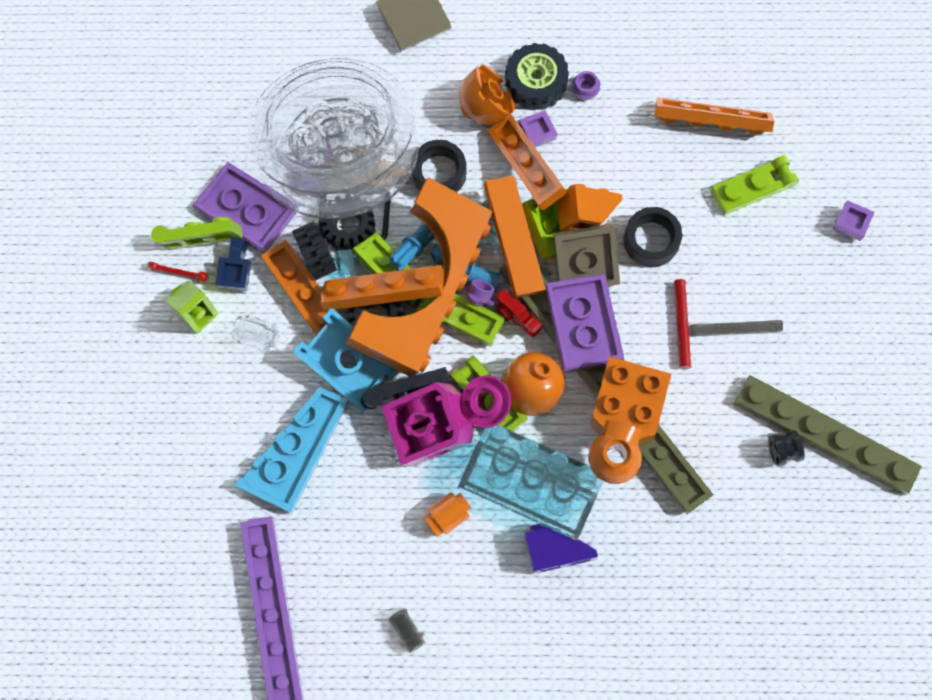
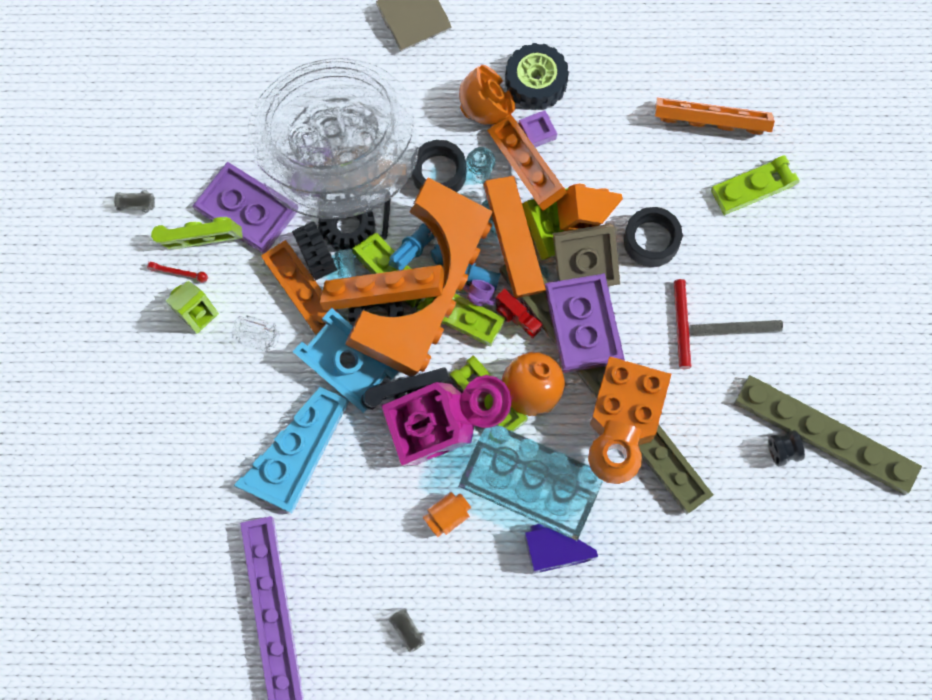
(135, 201): none -> clear smoke pin
(234, 270): dark blue plate -> none
(480, 164): none -> clear light blue cone
(586, 78): medium lavender plate -> none
(853, 220): medium lavender plate -> none

